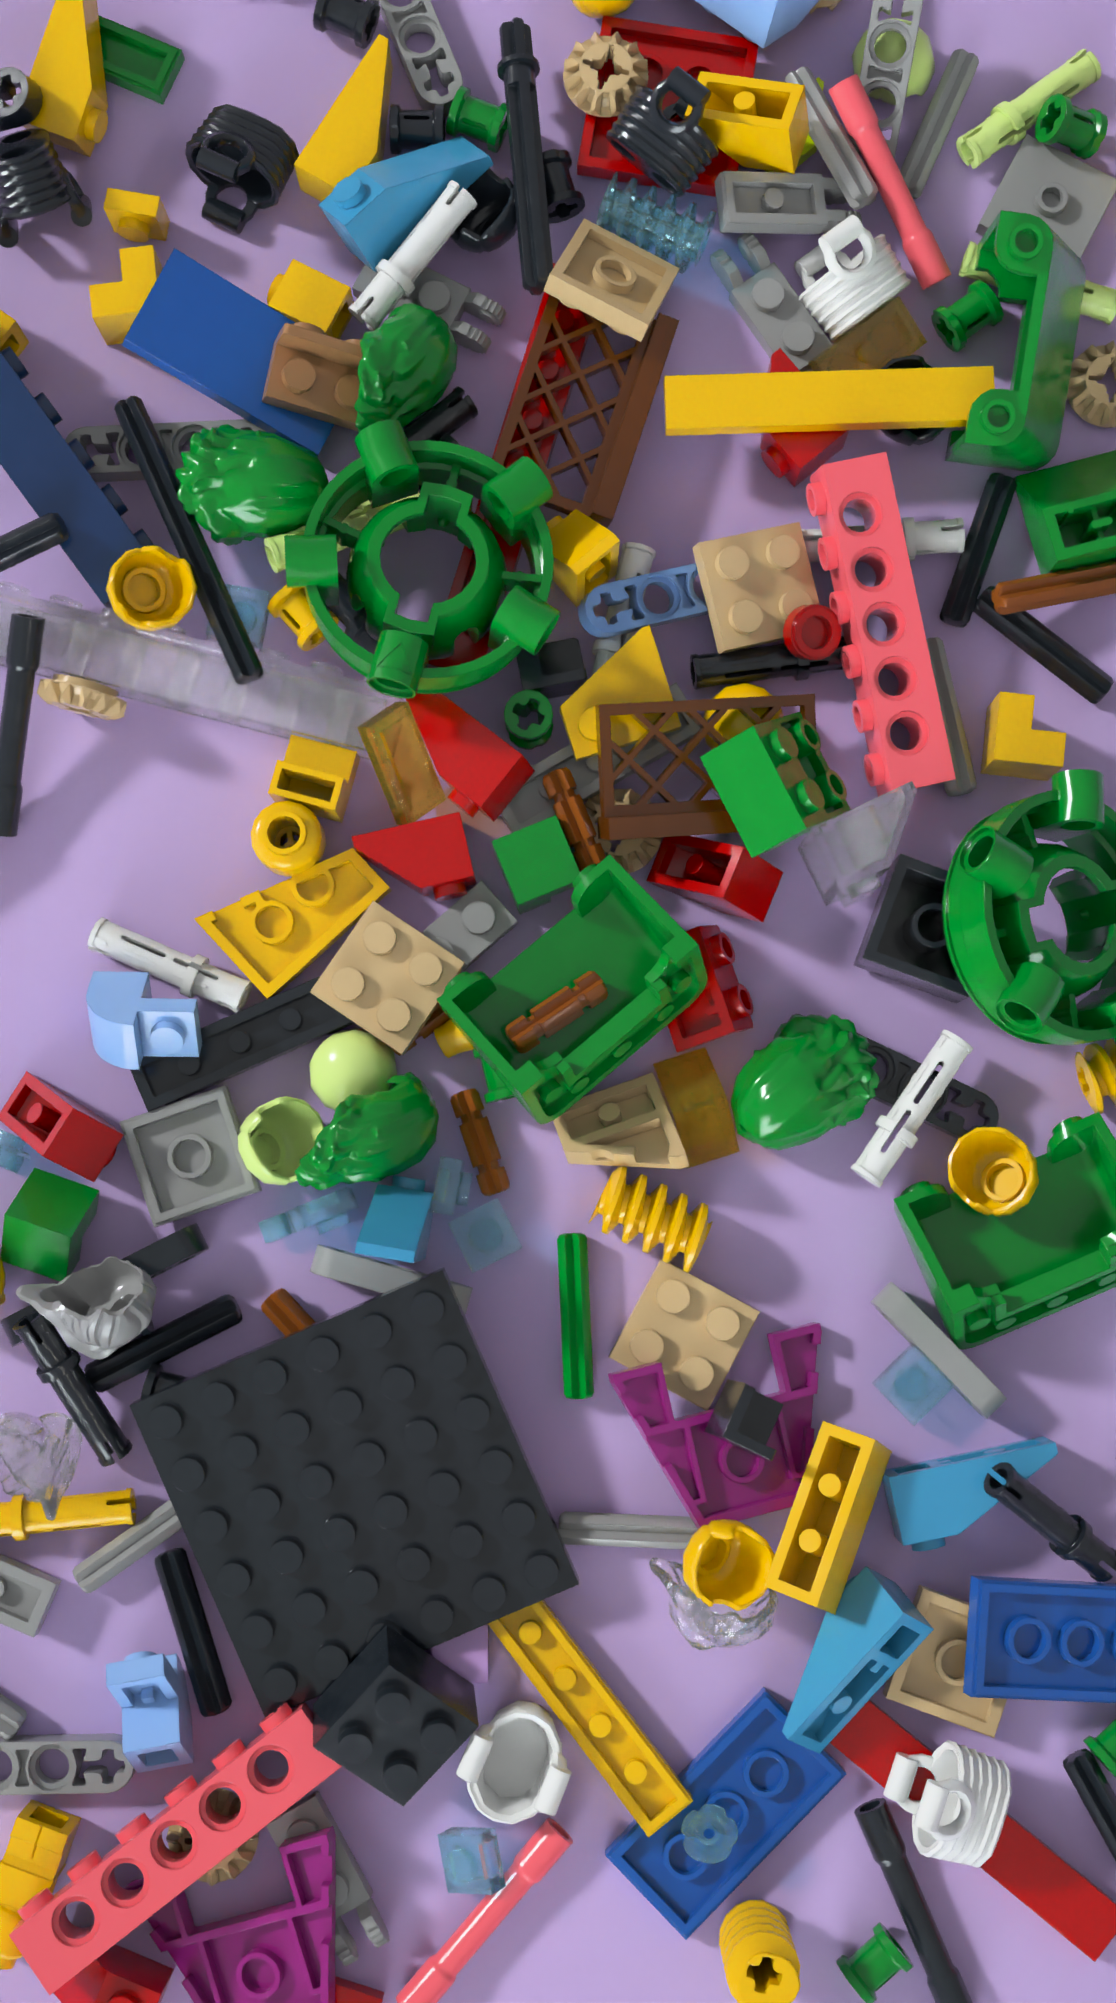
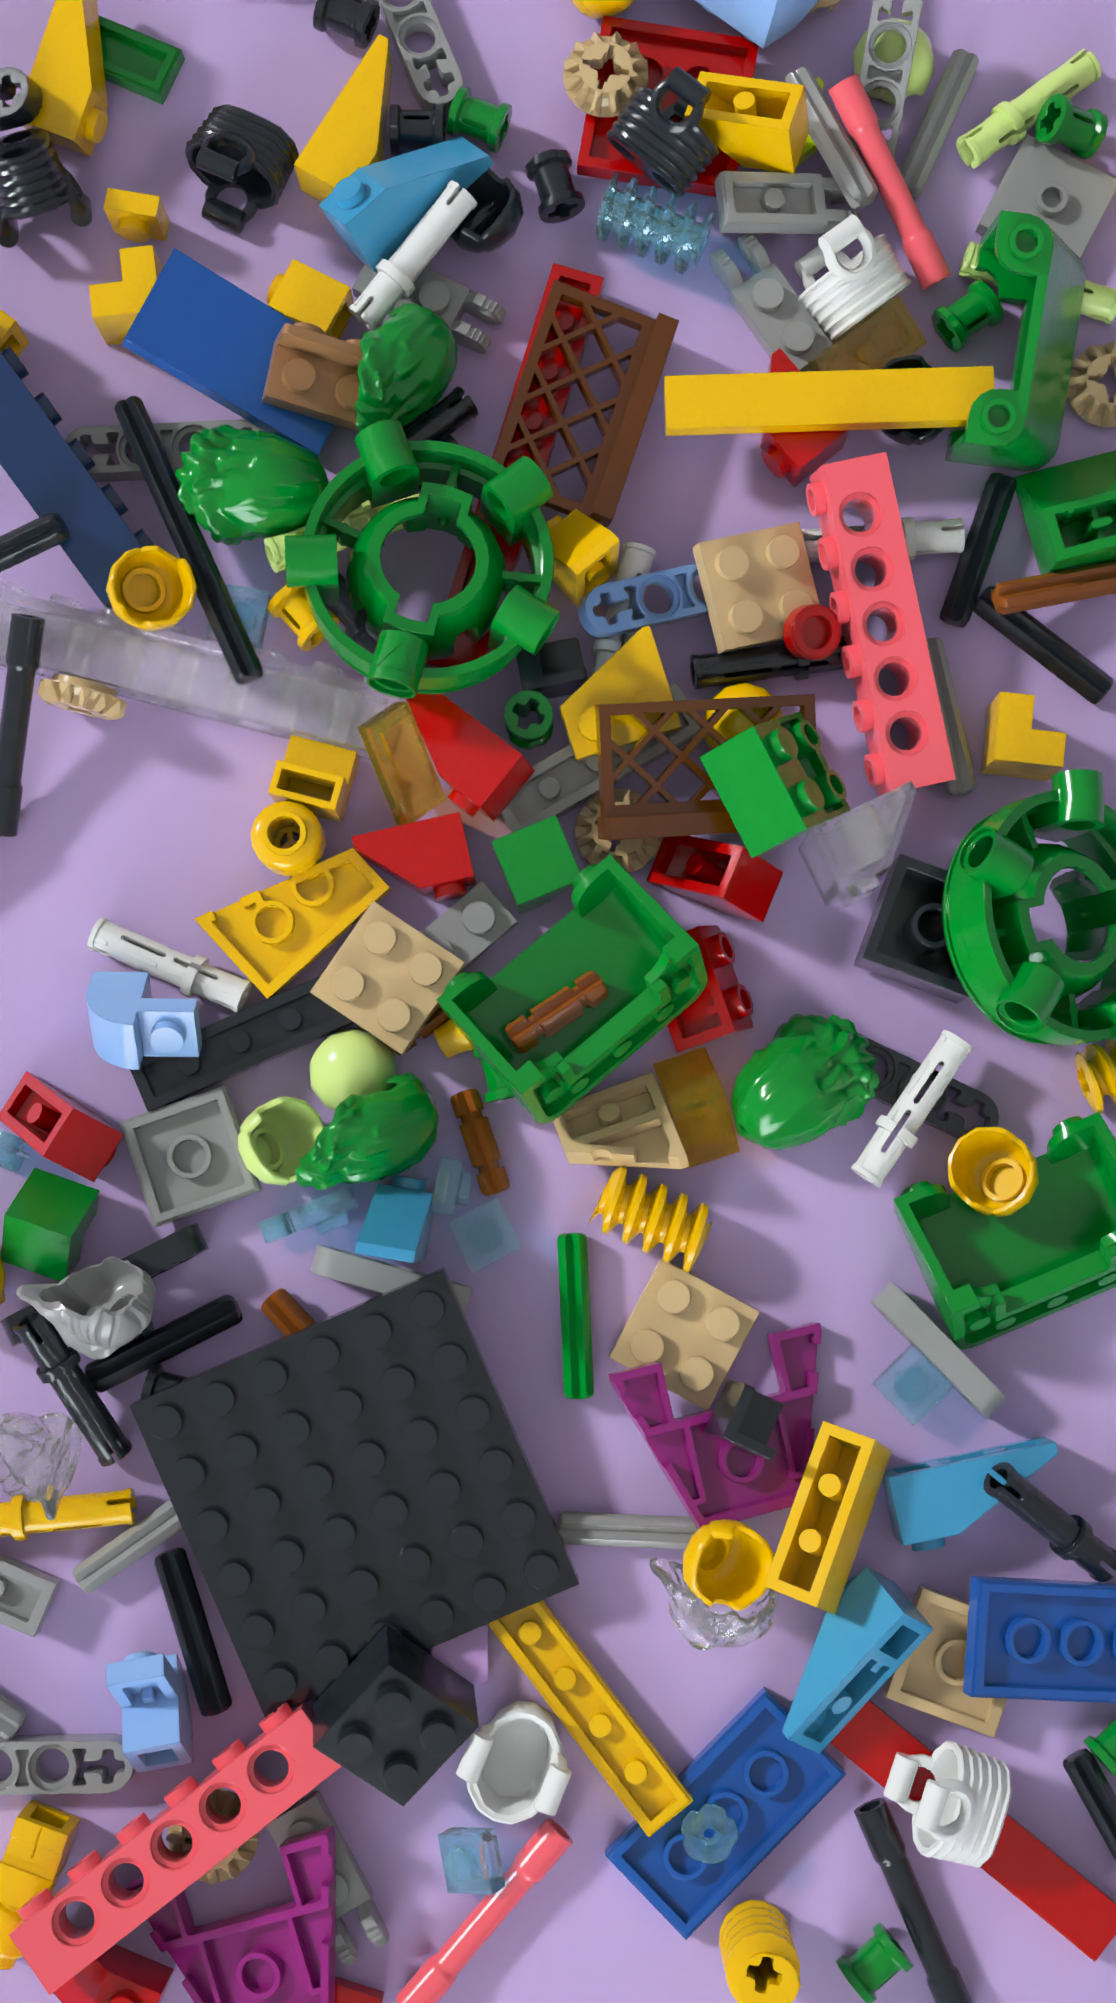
(518, 71): black axle -> none
(573, 817): dark orange axle -> none
(611, 280): tan plate -> none

